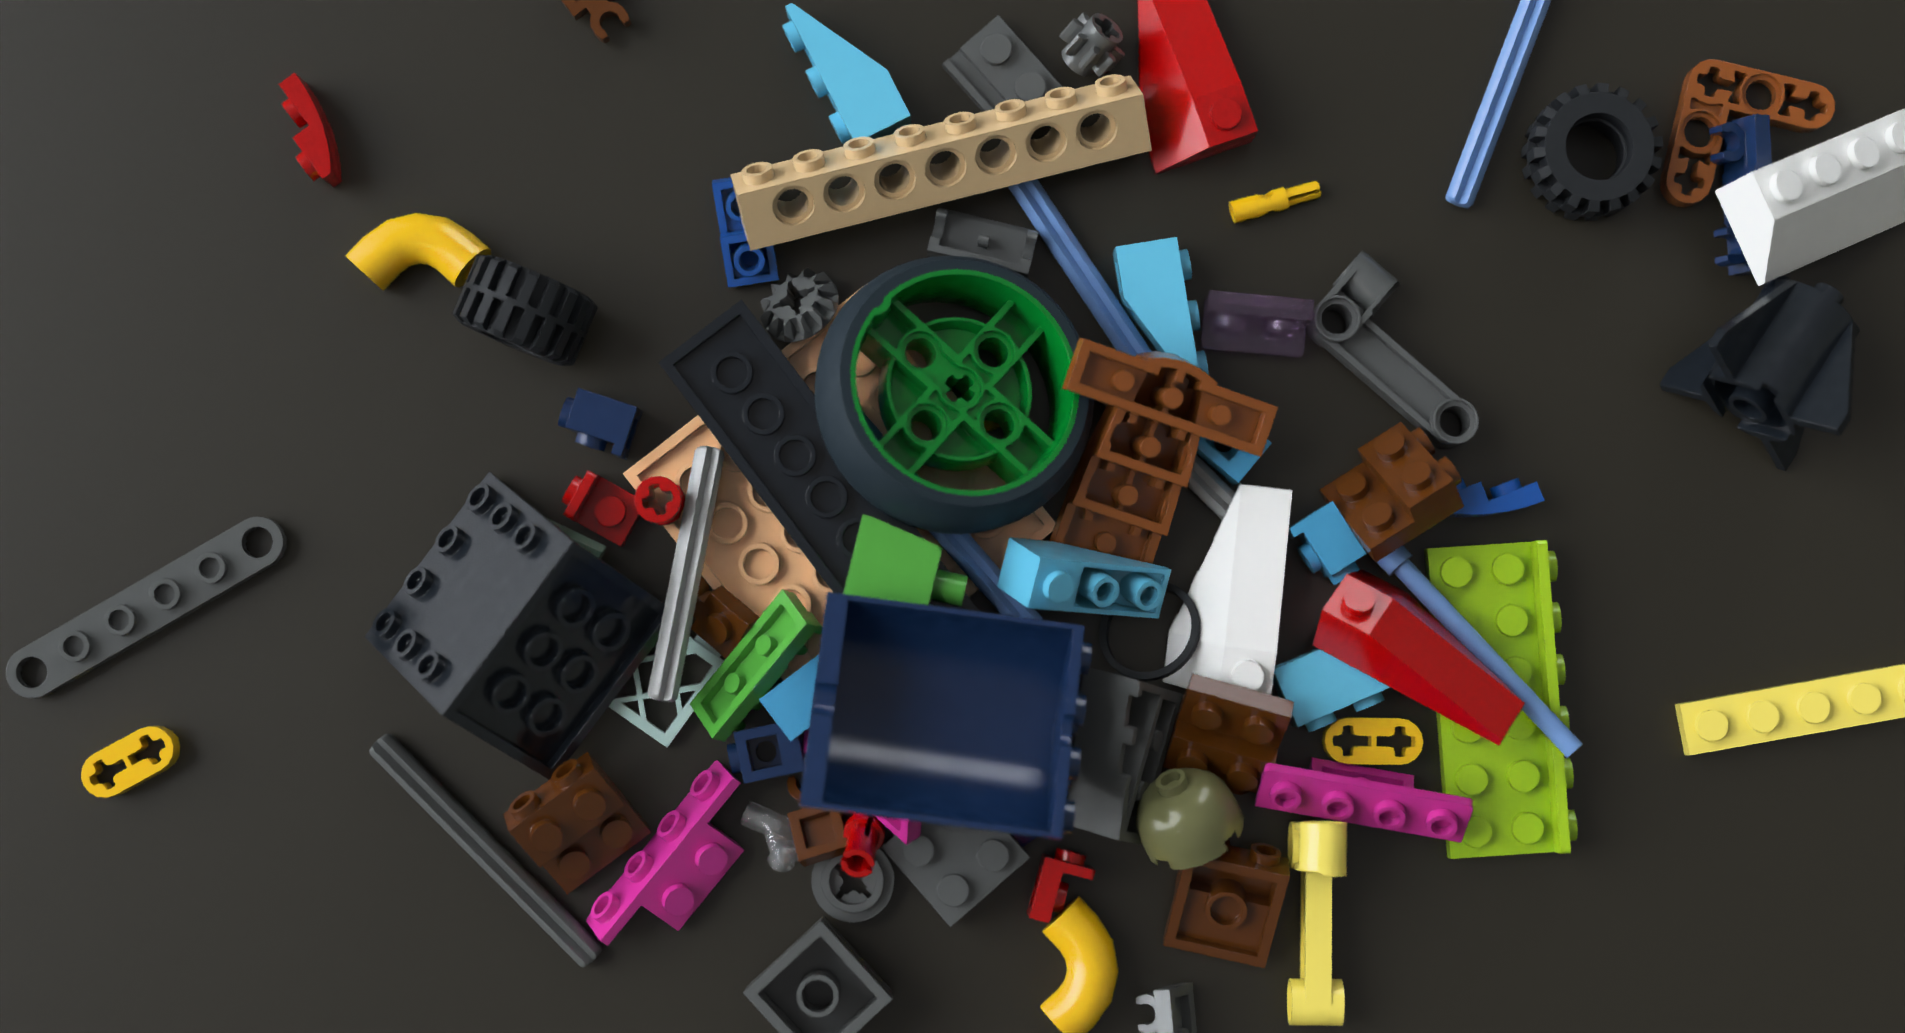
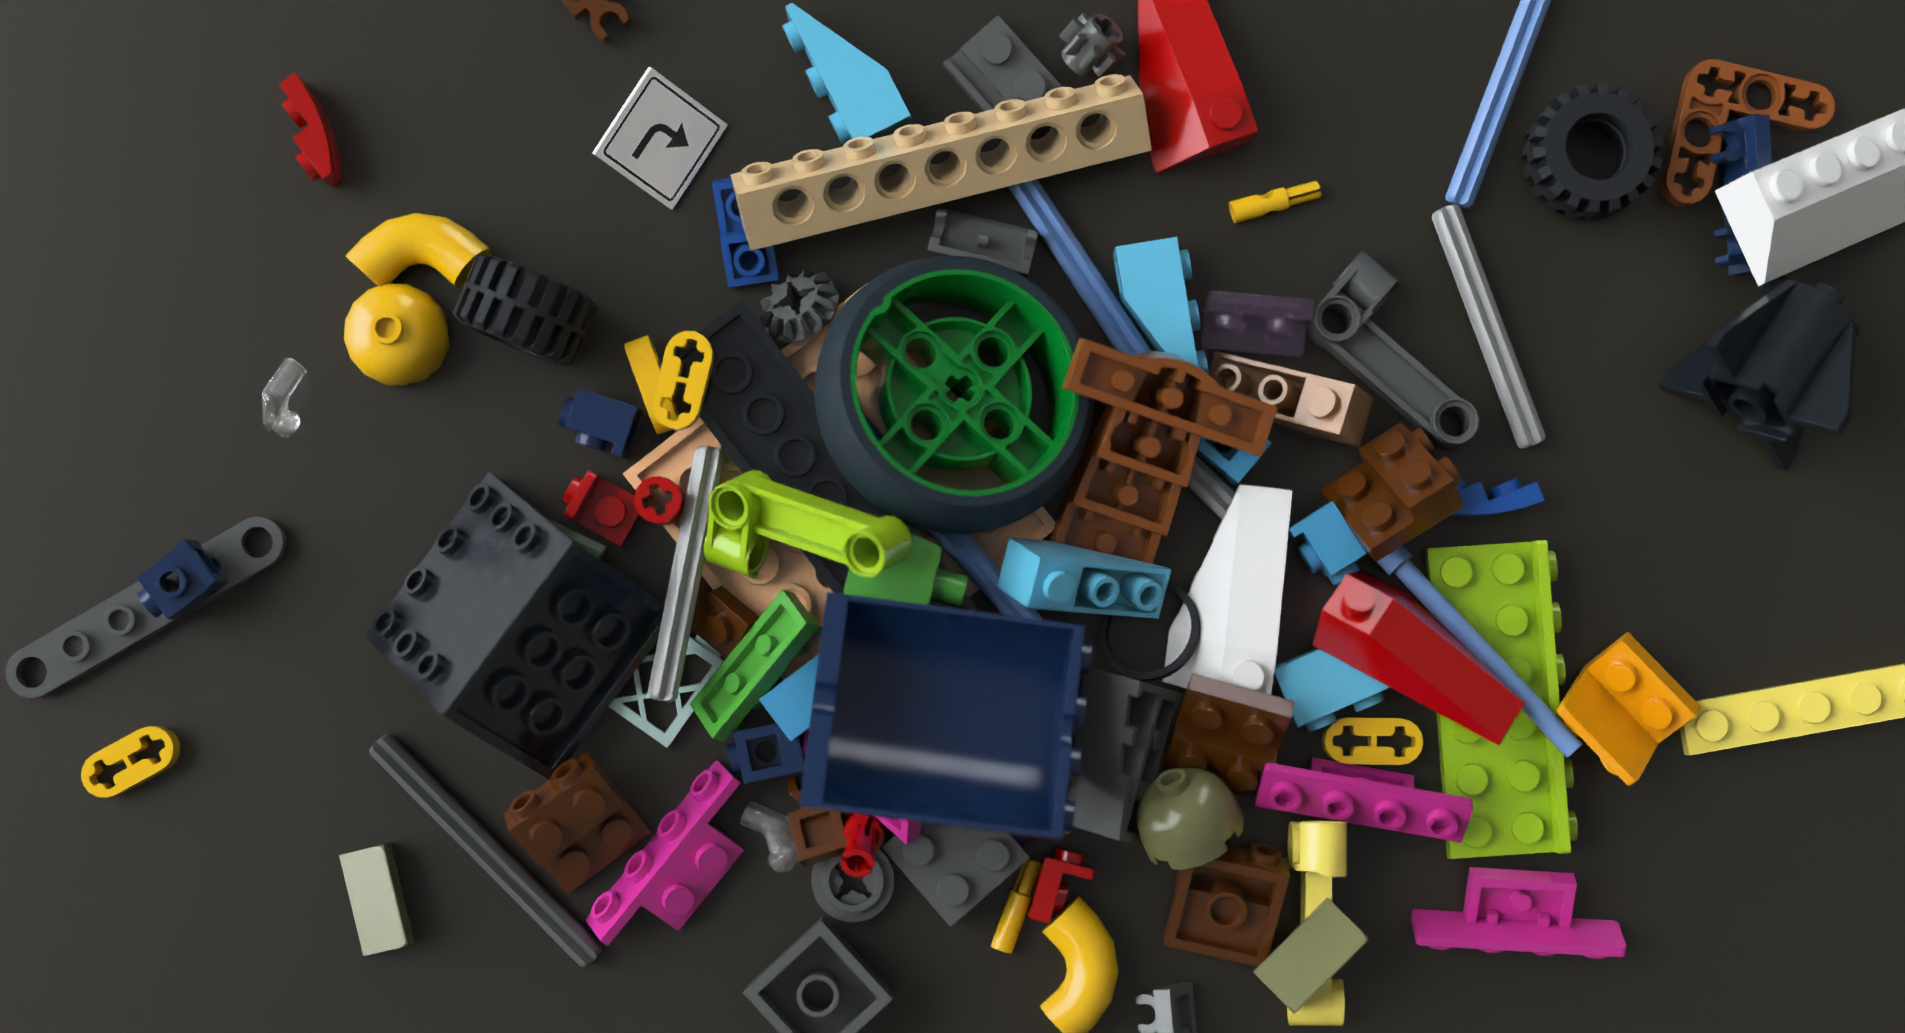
(198, 579): none -> dark blue brick
(276, 398): none -> clear arm
(377, 899): none -> slope
(396, 334): none -> yellow cylinder
(646, 372): none -> yellow beam
(660, 138): none -> white piece
(670, 378): none -> yellow beam
(755, 508): none -> lime piece
(1016, 908): none -> yellow pin
(1303, 400): none -> medium nougat slope
(1311, 955): none -> olive slope
(1488, 326): none -> light grey axle
(1519, 914): none -> dark pink bracket
(1625, 707): none -> light orange bracket

